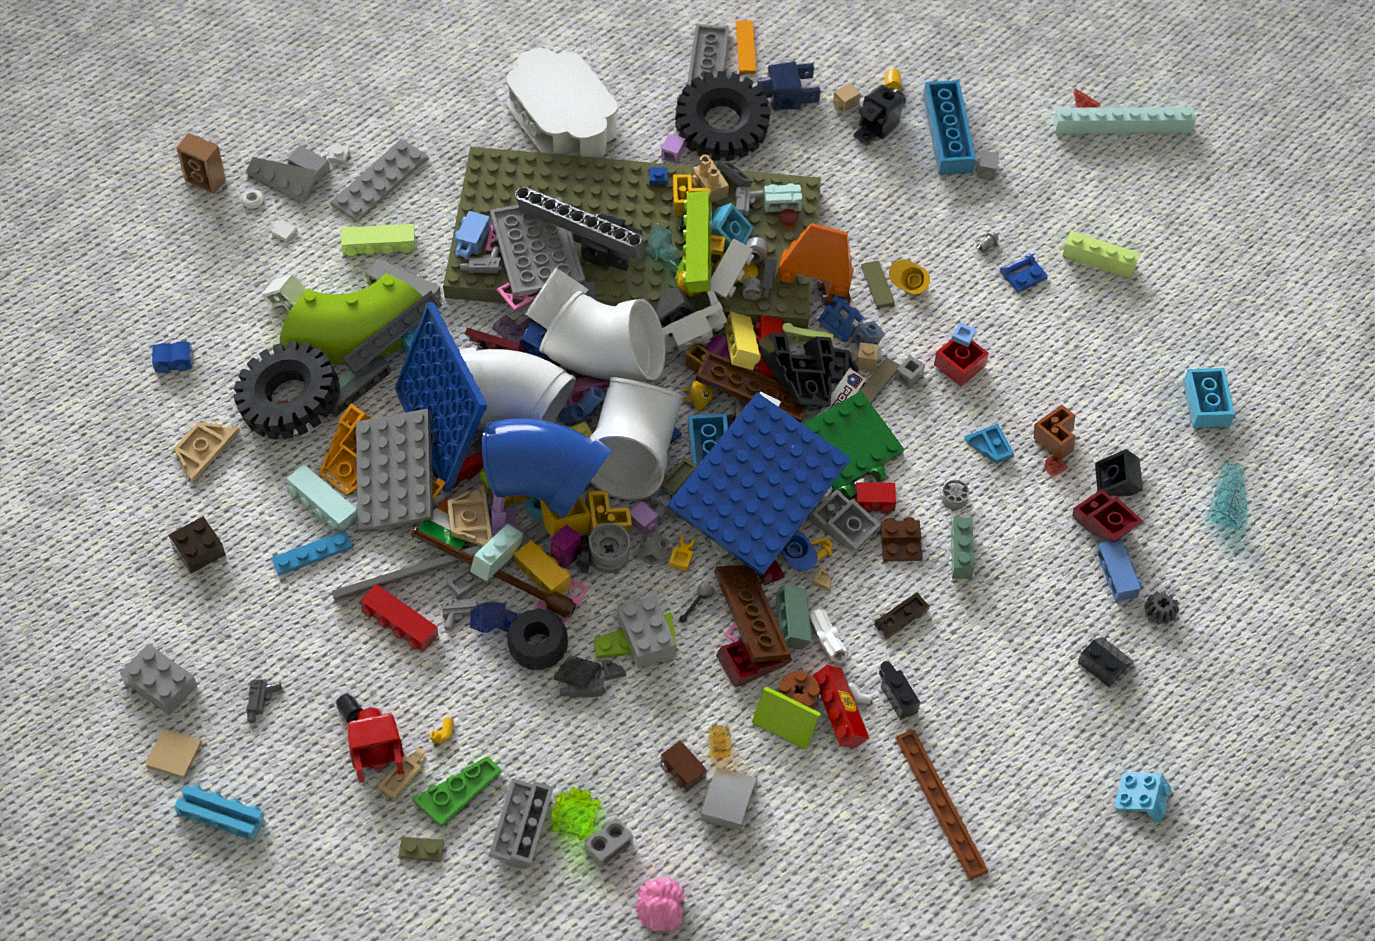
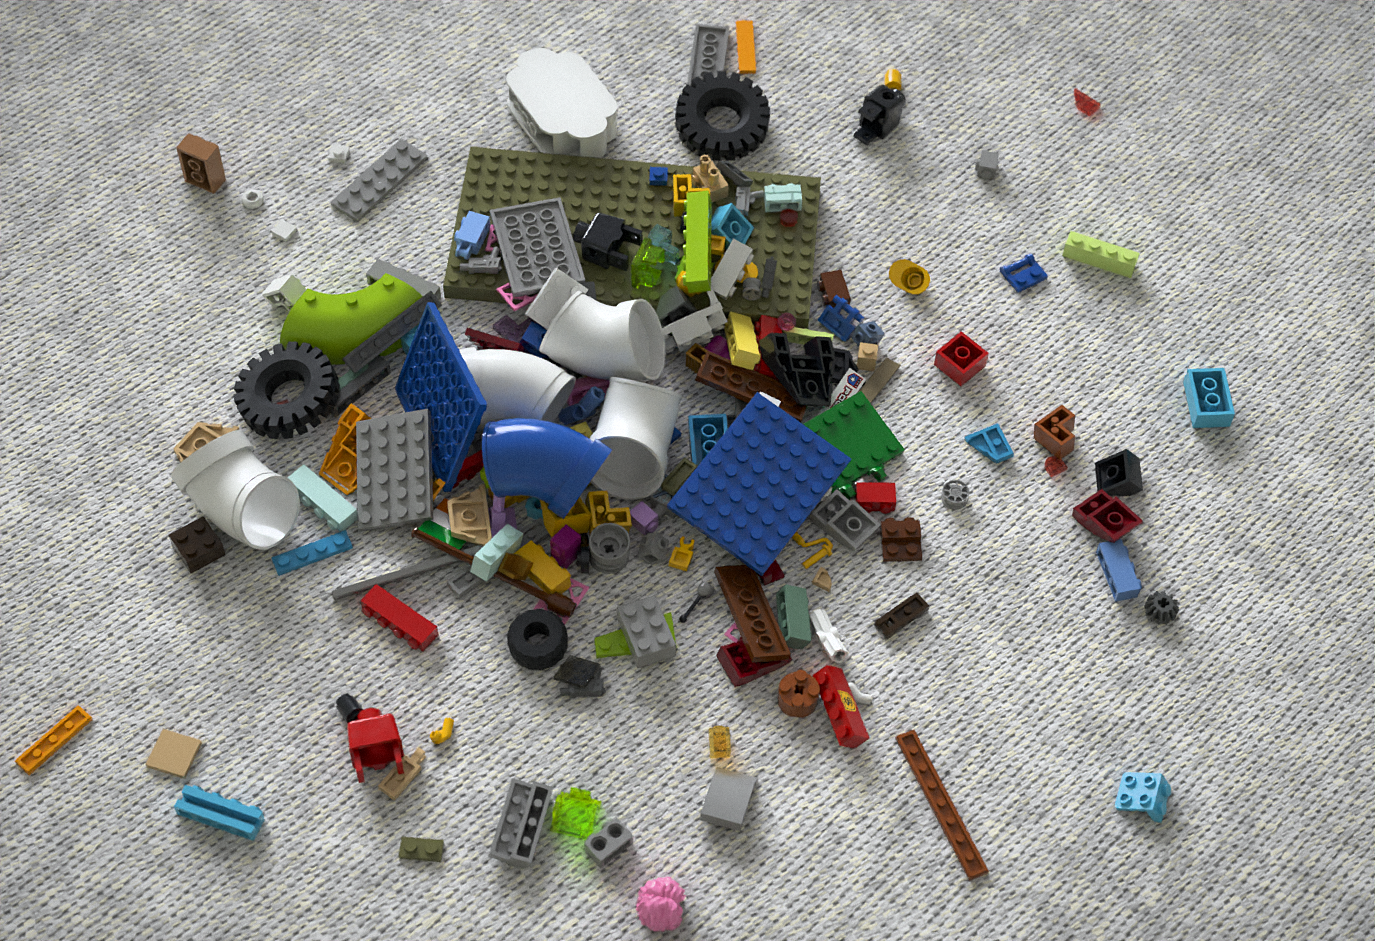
(53, 740): none -> light orange tile
(158, 679): light grey brick -> none
(172, 356): blue brick -> none
(239, 491): none -> white cylinder
(258, 693): dark grey piece -> none
(287, 178): light grey wing -> none
(308, 159): light grey brick -> none
(378, 239): yellowish green brick -> none
(450, 797): bright green wing -> none
(456, 609): light grey piece -> none
(491, 616): clear blue brick -> none
(515, 566): none -> pearl gold panel
(581, 223): dark grey beam -> none
(612, 670): dark grey tile -> none
(646, 256): none -> clear neon green panel
(673, 148): lavender brick -> none
(683, 766): reddish brown brick -> none
(699, 395): yellow piece -> none
(760, 249): light grey head -> none
(785, 87): dark blue piece -> none
(786, 317): none -> clear pink plate
(786, 717): lime tile -> none
(800, 552): blue piece -> none
(821, 255): orange wedge -> none
(846, 97): tan brick -> none
(877, 284): olive tile -> none
(898, 691): black hinge -> none
(910, 371): light grey brick -> none
(949, 127): dark azure brick -> none
(962, 548): sand green brick -> none
(963, 334): light blue plate -> none
(990, 239): light grey pin -> none
(1104, 661): black slope -> none
(1124, 120): light aqua brick -> none
(1229, 498): clear light blue wedge -> none

